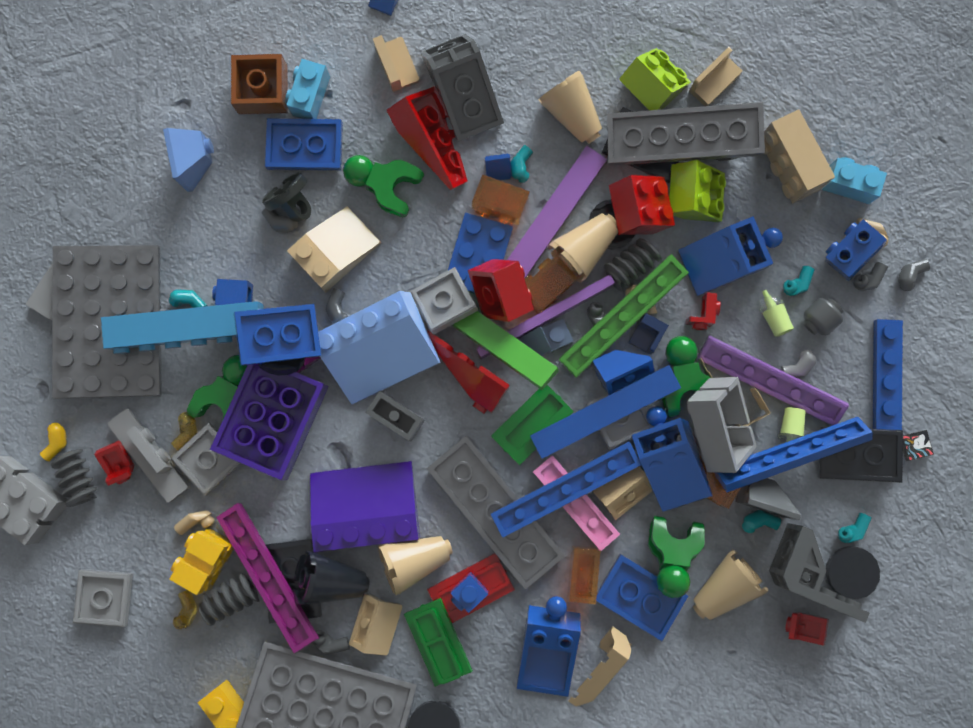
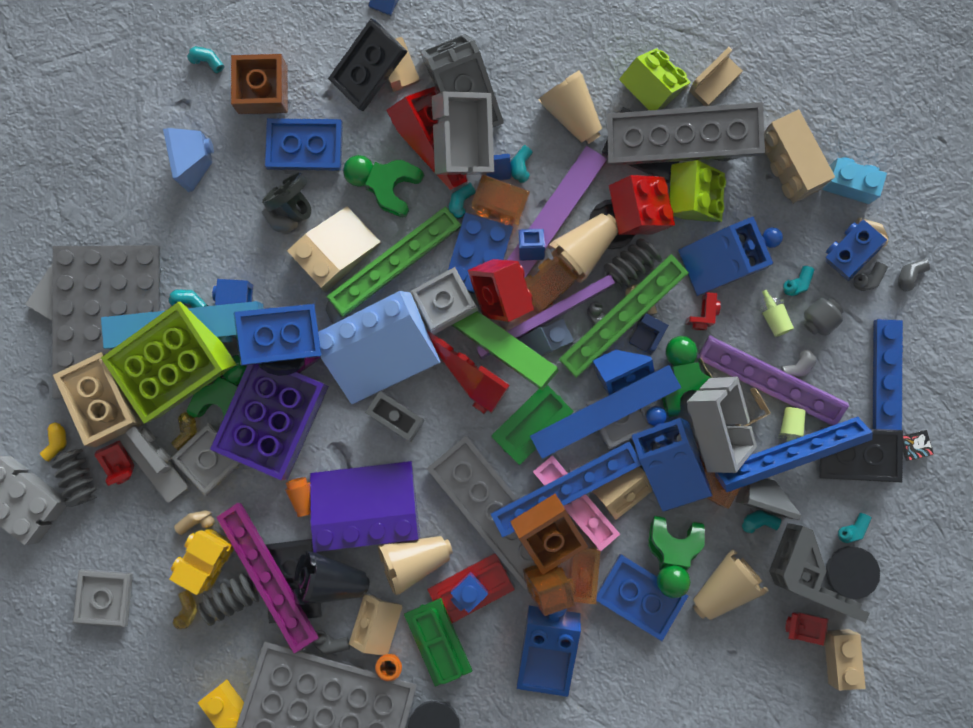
(96, 401): none -> tan slope
(167, 362): none -> lime slope
(207, 55): none -> teal arm
(299, 495): none -> orange cone
(307, 90): medium azure brick -> none
(367, 64): none -> black tile
(384, 671): none -> orange cone
(393, 262): none -> bright green tile
(457, 200): none -> teal arm
(463, 133): none -> light grey piece
(531, 244): none -> blue slope
(548, 534): none -> dark orange brick
(550, 591): none -> clear orange brick
(604, 672): tan piece -> none
(844, 660): none -> tan brick

